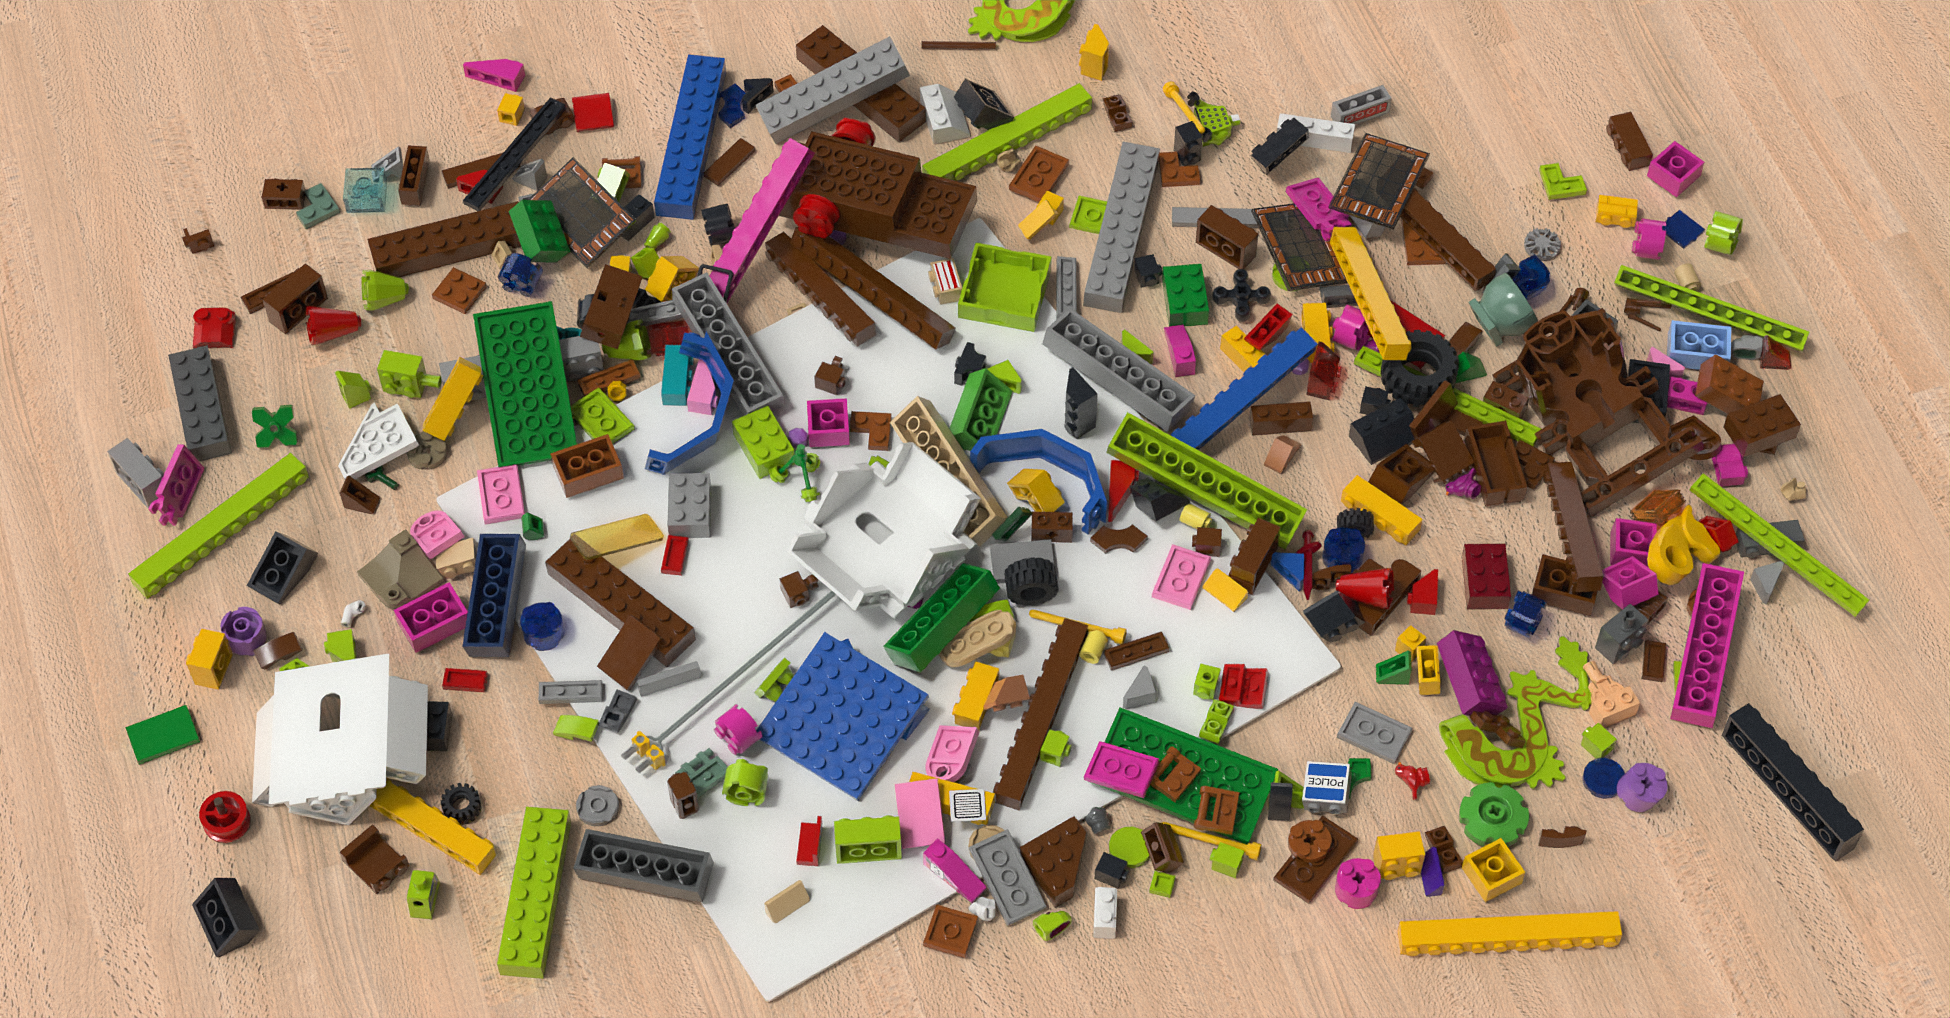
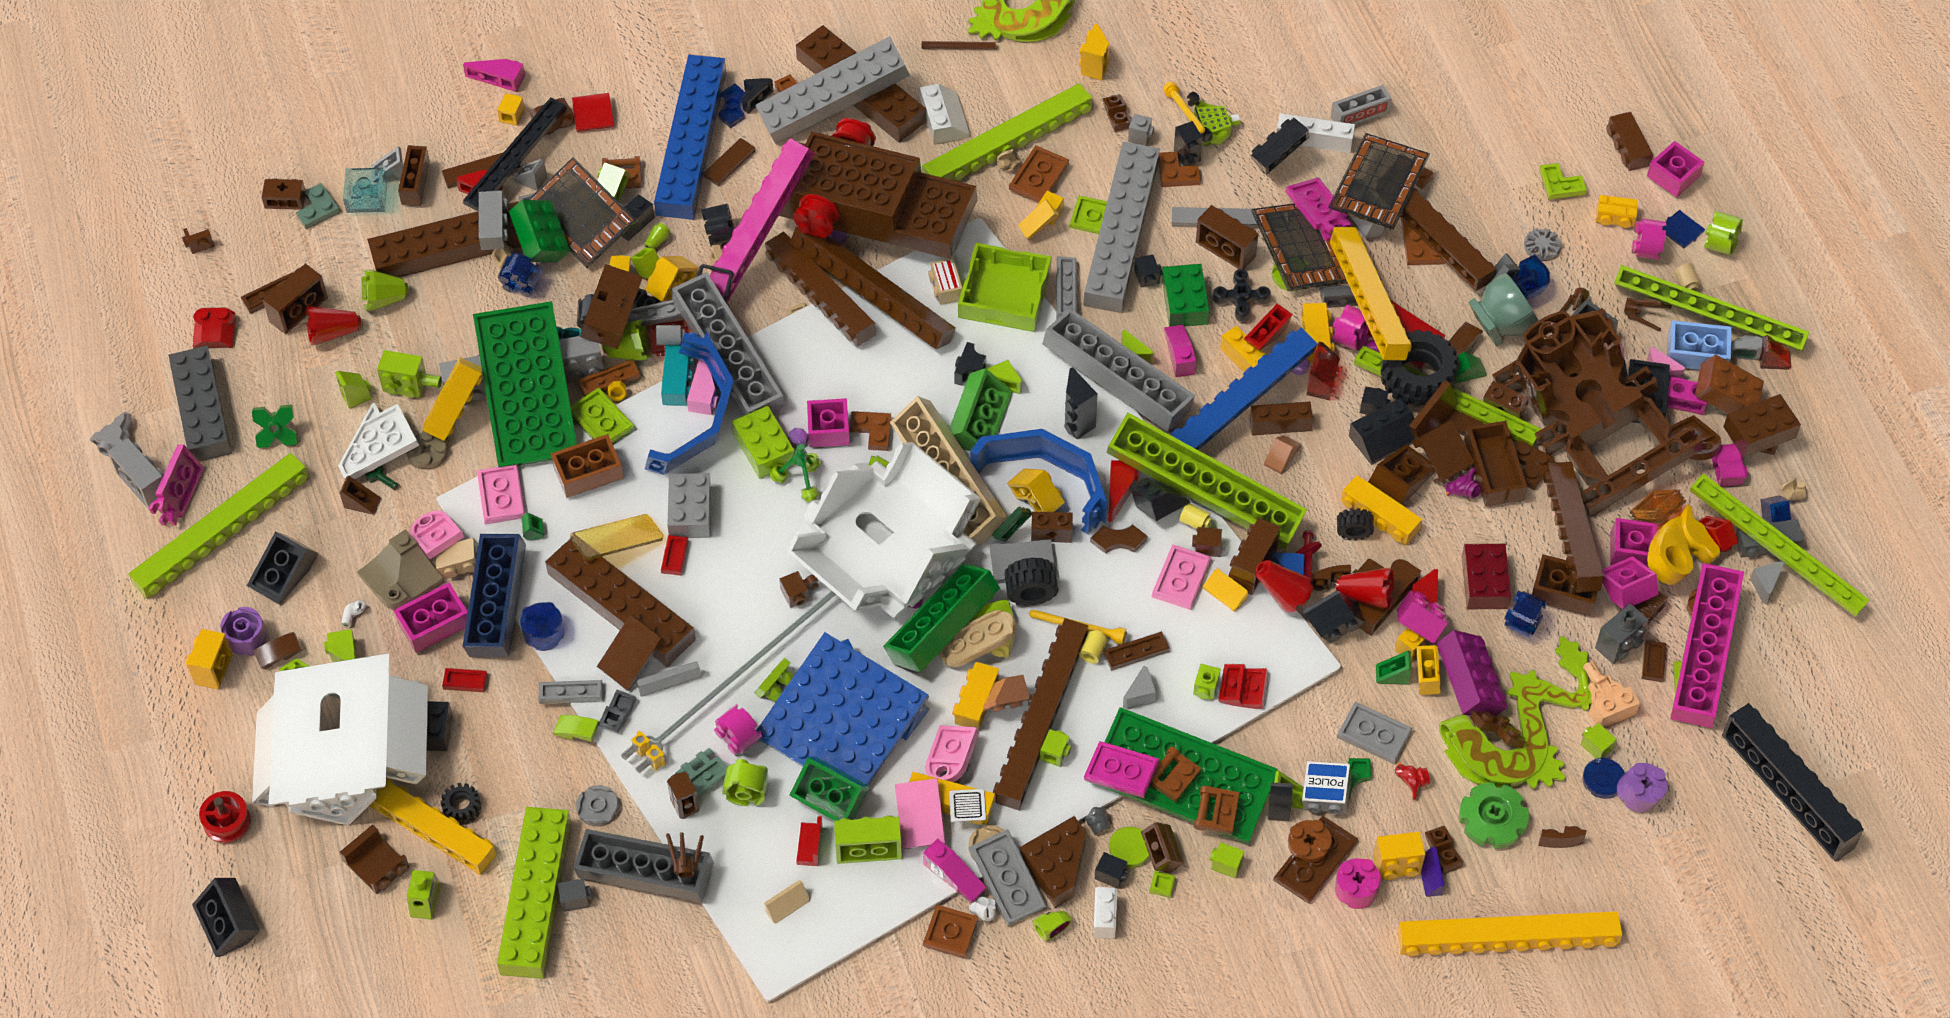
(112, 434): none -> light grey rock
(162, 734): green tile -> none
(459, 290): dark orange plate -> none
(492, 220): none -> light grey brick
(574, 894): none -> dark grey brick
(669, 334): none -> light grey brick
(684, 866): none -> reddish brown plant
(829, 790): none -> green brick
(830, 376): reddish brown brick -> none
(982, 105): black slope -> none
(1140, 129): none -> light grey brick
(1216, 721): lime slope -> none
(1252, 849): yellow piece -> none
(1284, 585): none -> red cone
(1343, 547): clear blue brick -> none
(1422, 616): none -> dark pink brick
(1493, 870): yellow brick -> none
(1775, 509): none -> clear blue brick

